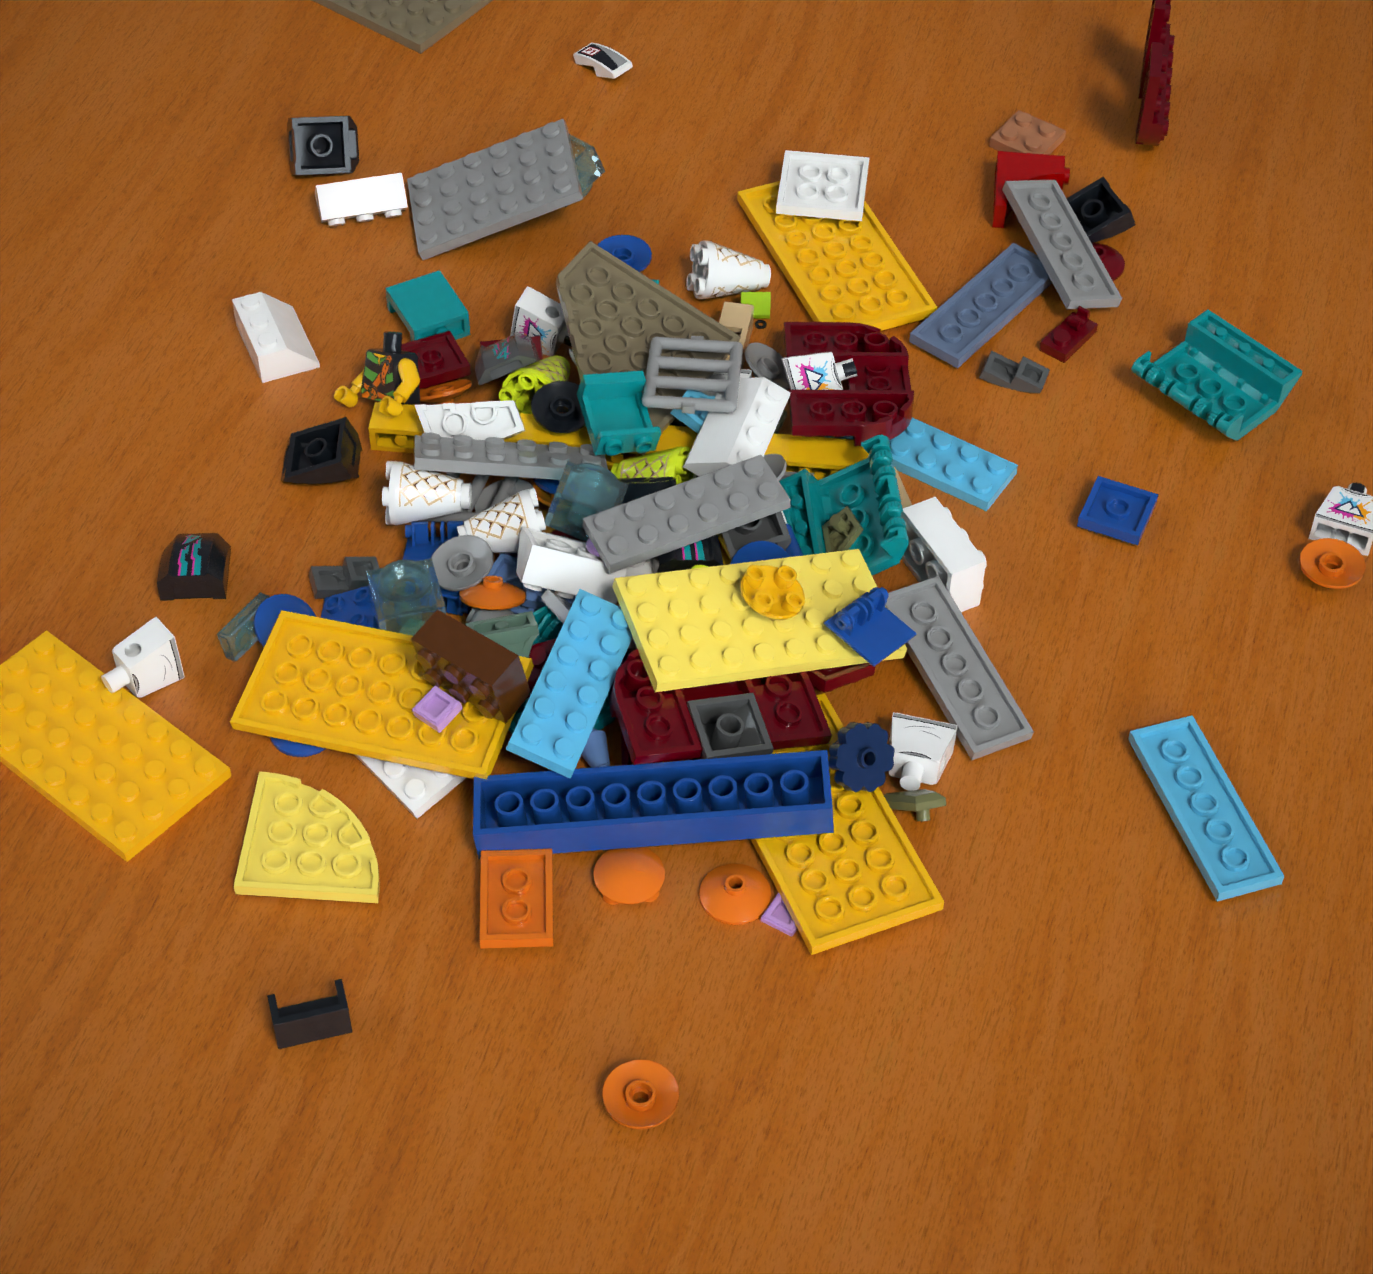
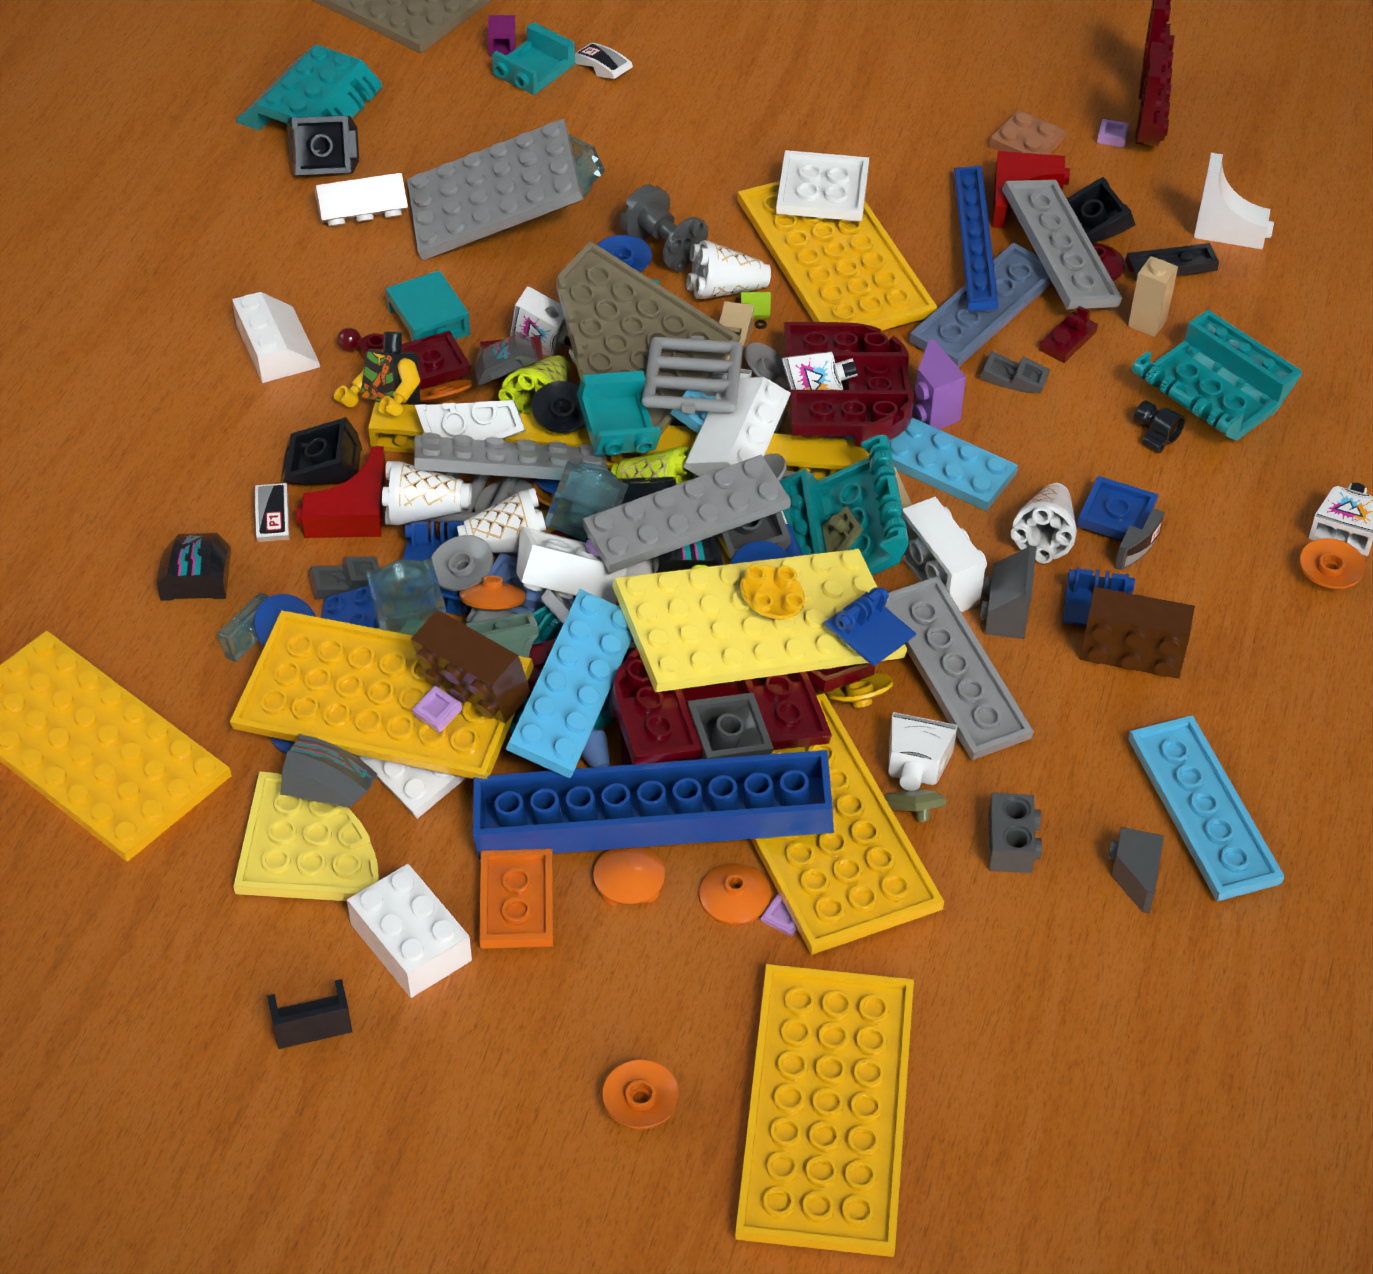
(145, 661): white torso -> none
(272, 512): none -> slope
(314, 86): none -> teal slope
(324, 773): none -> dark grey slope
(349, 508): none -> red arch
(350, 340): none -> dark red plate
(409, 930): none -> white brick
(501, 34): none -> magenta brick
(536, 60): none -> teal panel
(650, 215): none -> dark grey piece
(827, 1111): none -> yellow plate
(861, 756): dark blue plant -> none
(862, 691): none -> yellow dish
(938, 388): none -> medium lavender slope
(975, 239): none -> blue tile
(1009, 594): none -> dark grey slope
(1013, 825): none -> dark grey brick
(1046, 524): none -> white cone
(1080, 592): none -> blue hinge
(1113, 133): none -> lavender tile
(1137, 632): none -> reddish brown brick
(1137, 864): none -> dark grey slope
(1139, 541): none -> dark grey slope
(1152, 296): none -> tan brick
(1164, 425): none -> black piece
(1189, 259): none -> black plate
(1226, 215): none -> white arch

